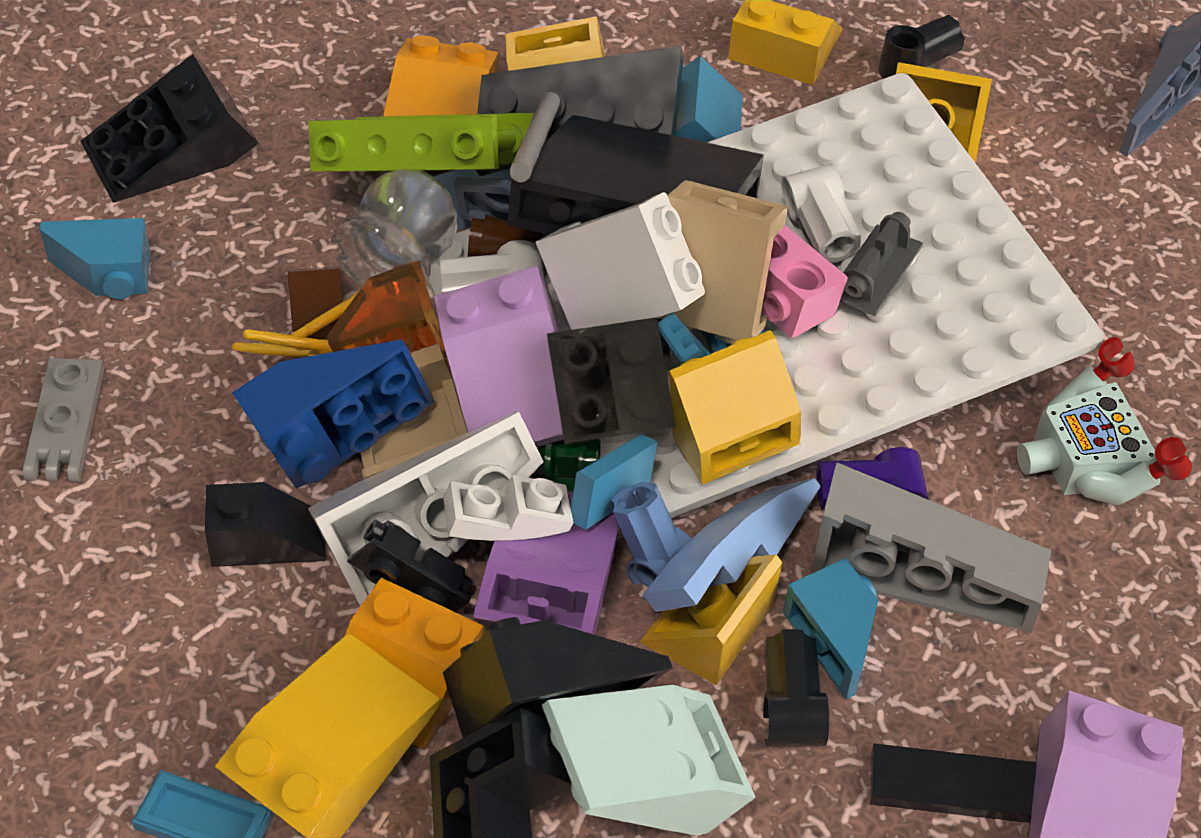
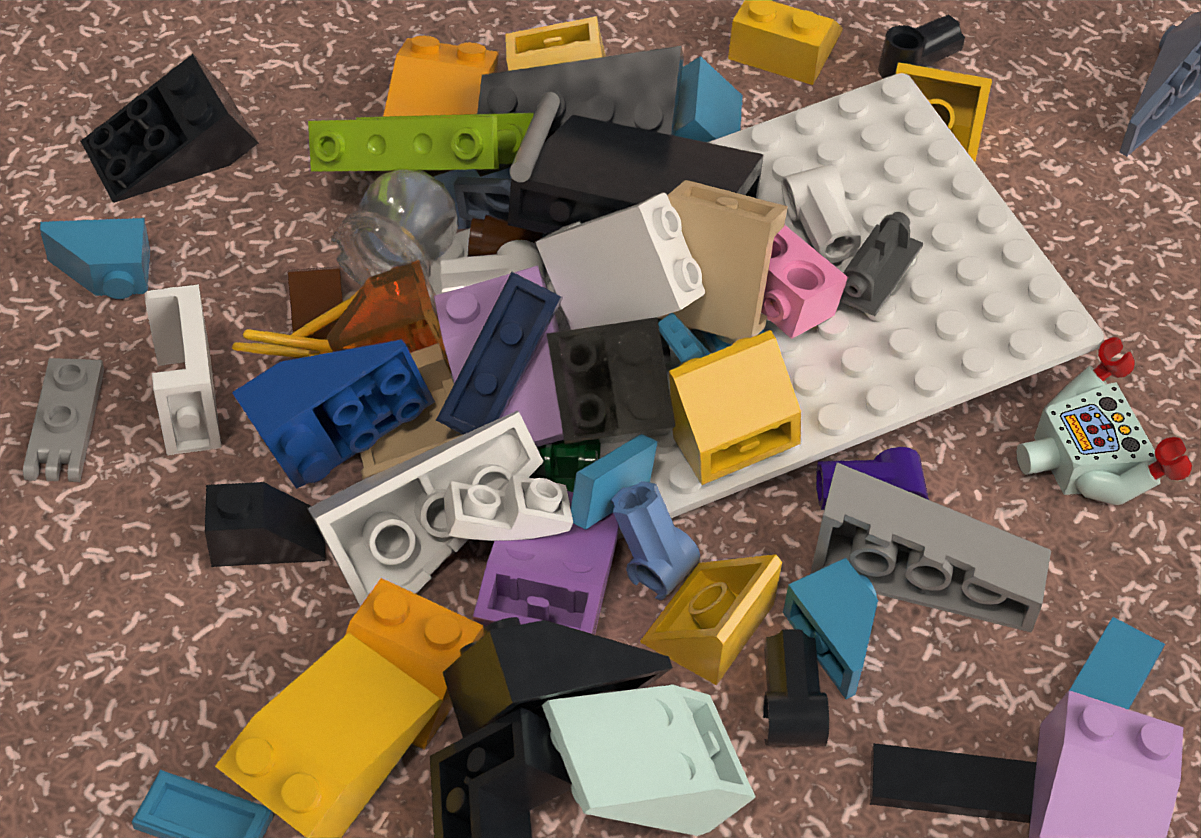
(186, 395): none -> white panel
(392, 556): black hinge -> none
(500, 355): none -> dark blue tile
(728, 543): light blue slope -> none
(1118, 665): none -> dark azure tile

